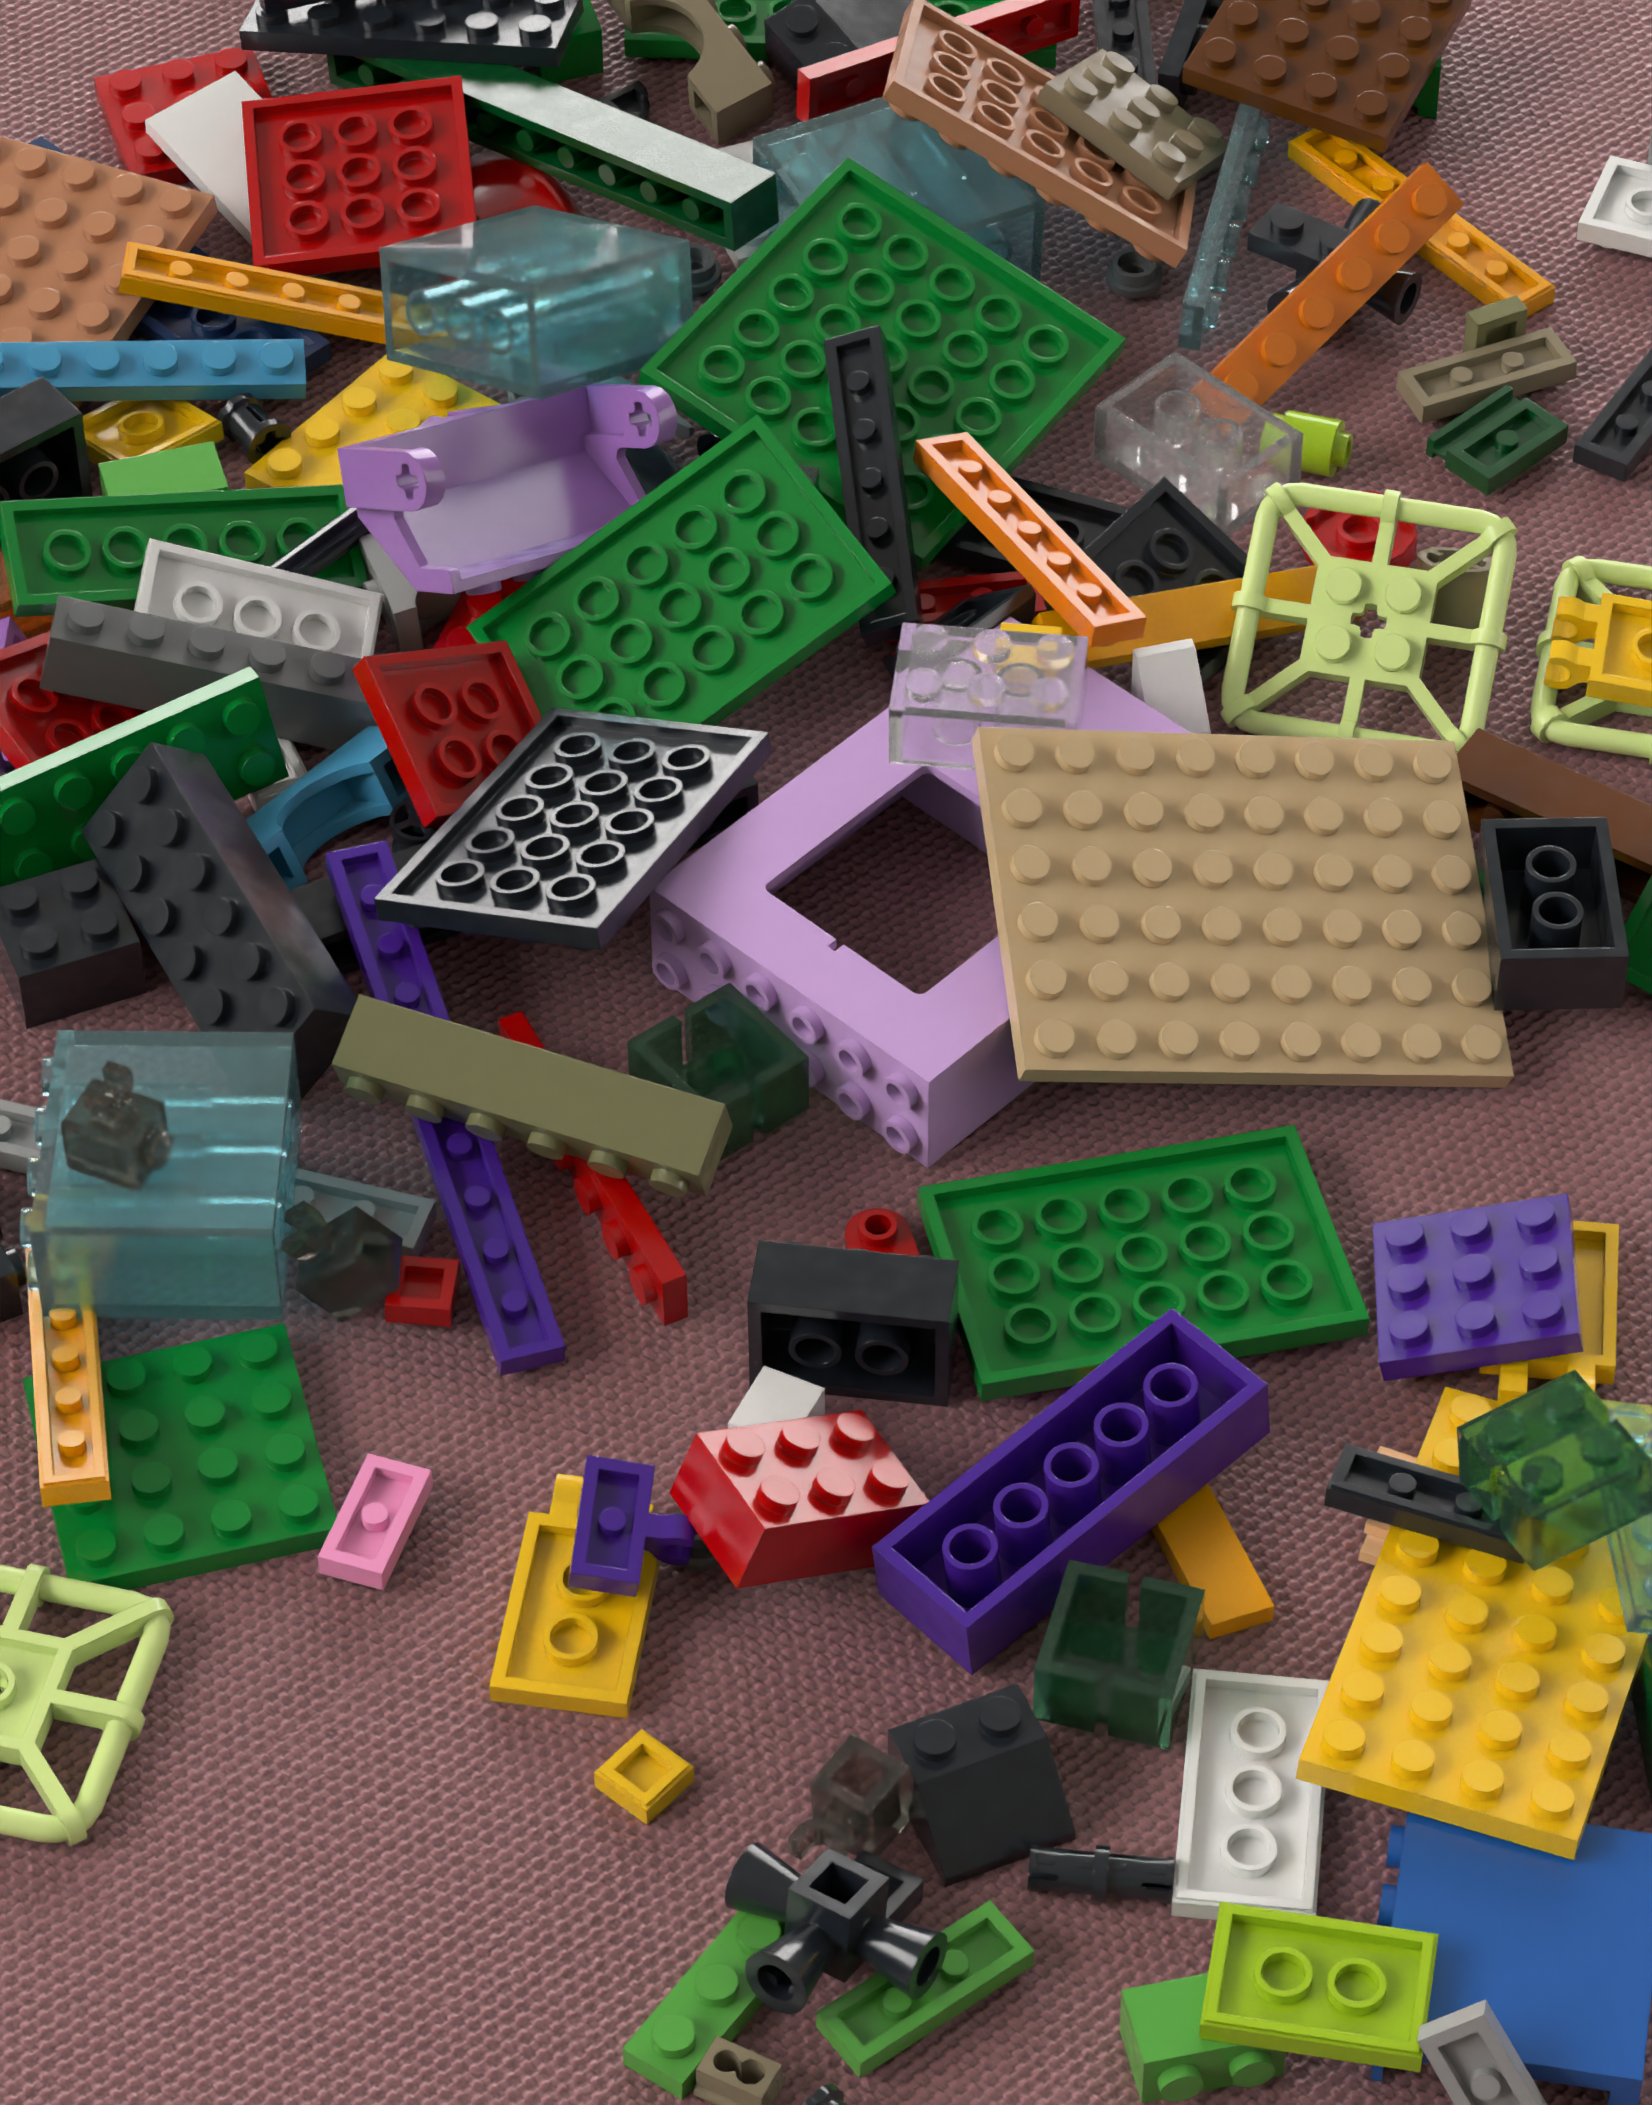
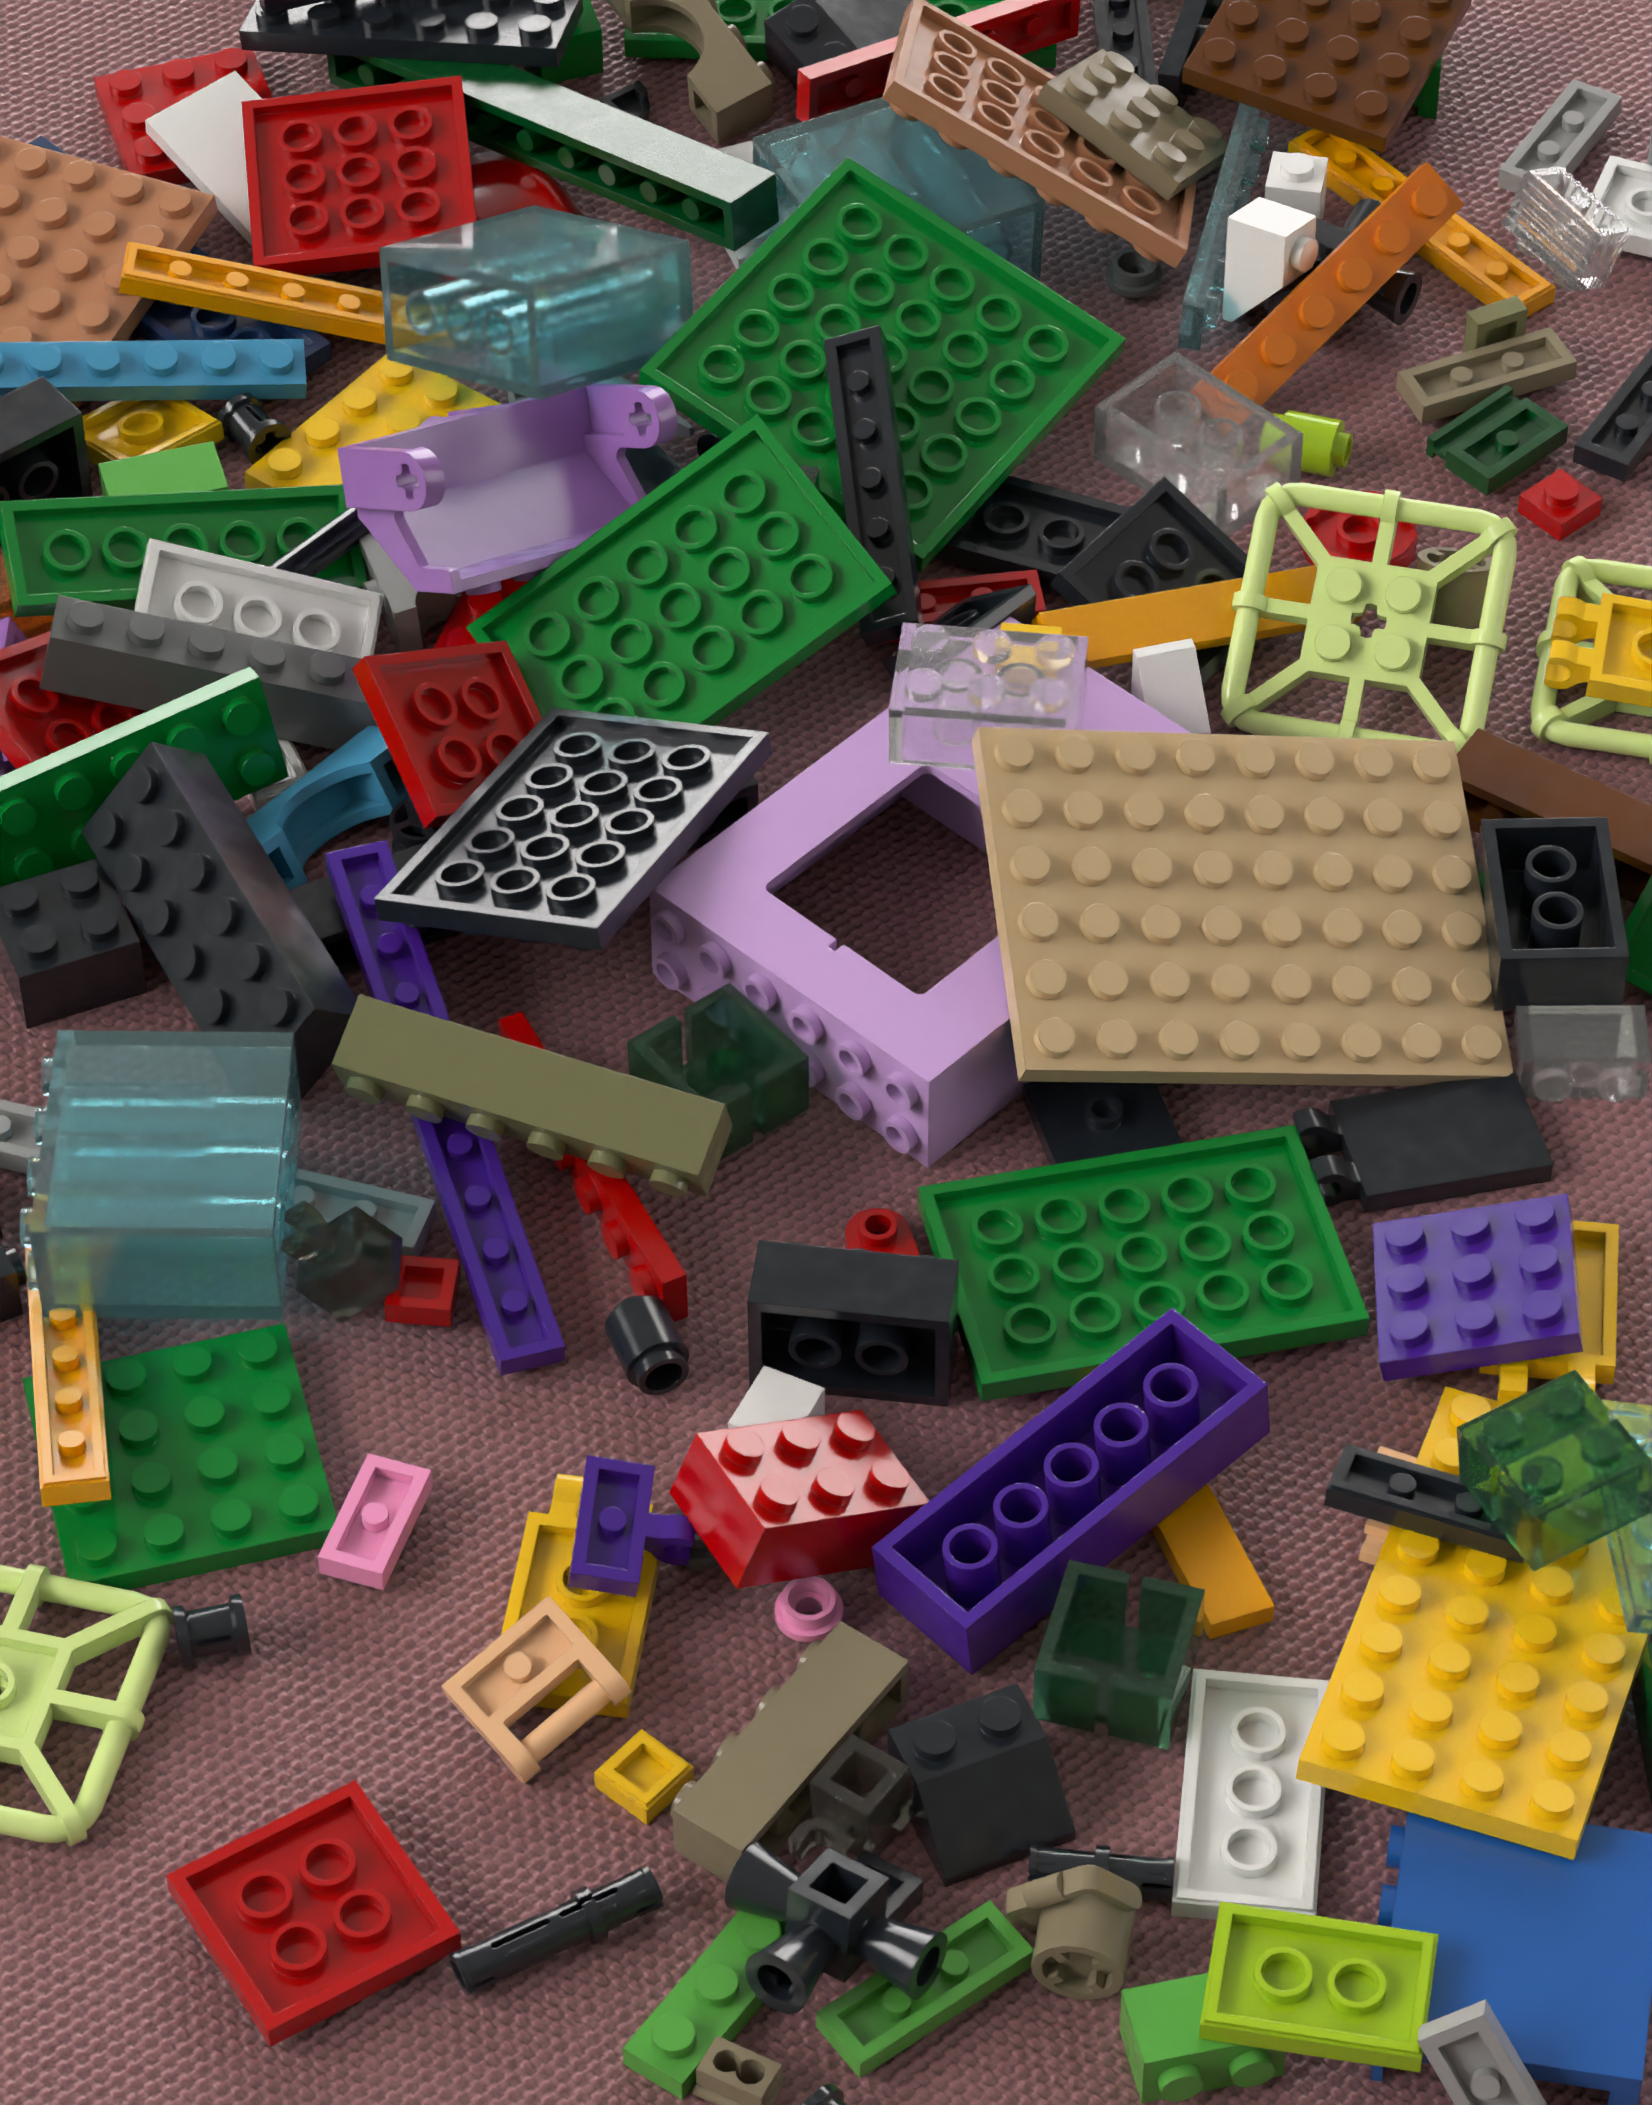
(116, 1131): clear smoke brick -> none
(211, 1630): none -> black bush
(313, 1912): none -> red plate
(520, 1672): none -> light nougat plate
(571, 1923): none -> black pin
(648, 1344): none -> black brick
(704, 269): dark grey plate -> none
(763, 1774): none -> dark tan brick
(808, 1595): none -> bright pink plate
(1030, 539): orange plate -> none
(1081, 1928): none -> dark tan piece
(1097, 1118): none -> black plate
(1264, 253): none -> white slope
(1298, 182): none -> white brick
(1425, 1143): none -> black tile
(1559, 504): none -> red plate
(1563, 133): none -> light grey plate
(1566, 228): none -> clear brick
(1581, 1051): none -> clear brick

